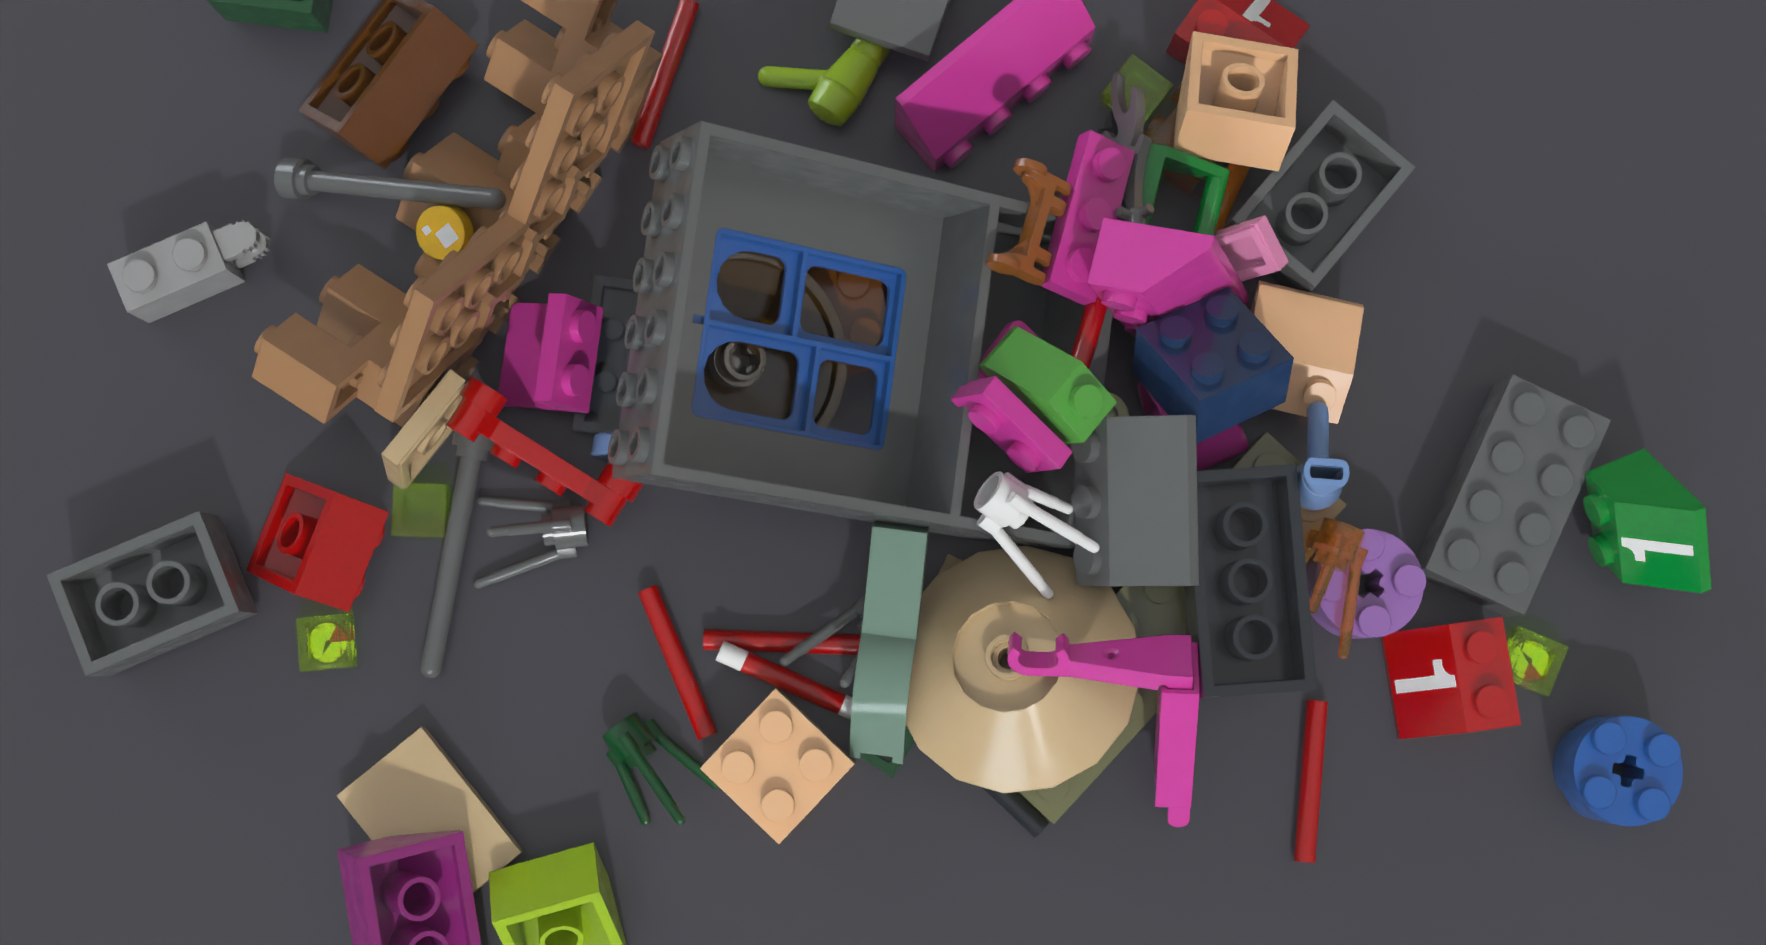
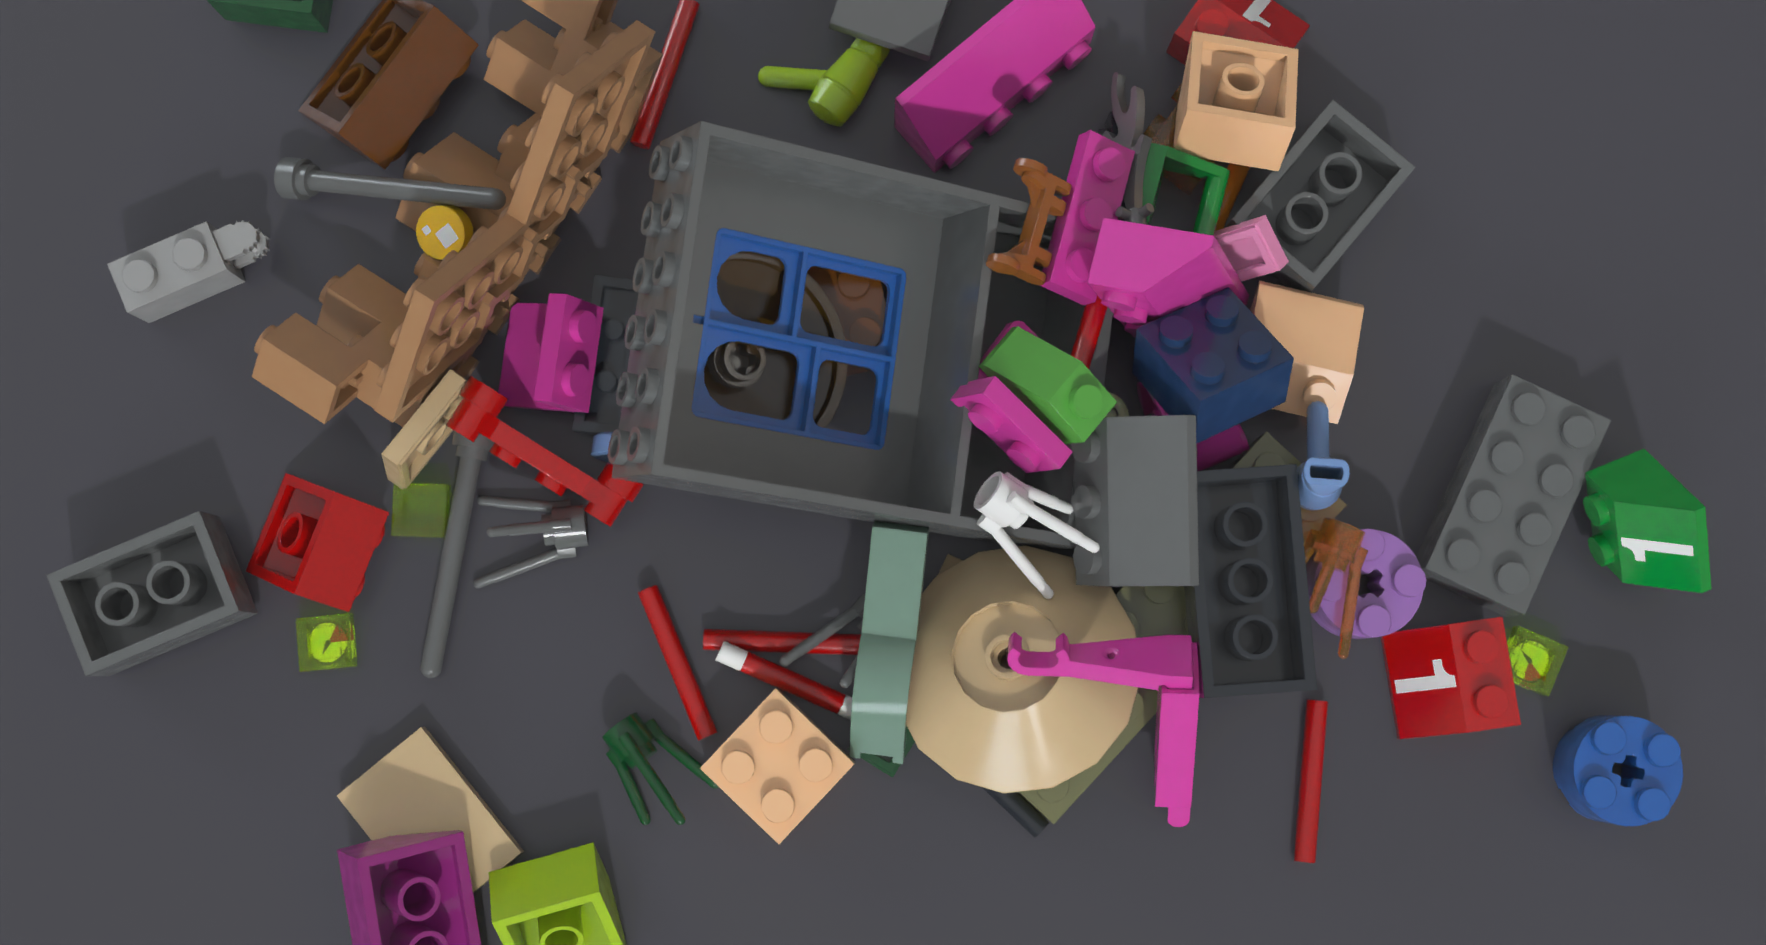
(1144, 77): clear neon green tile -> none

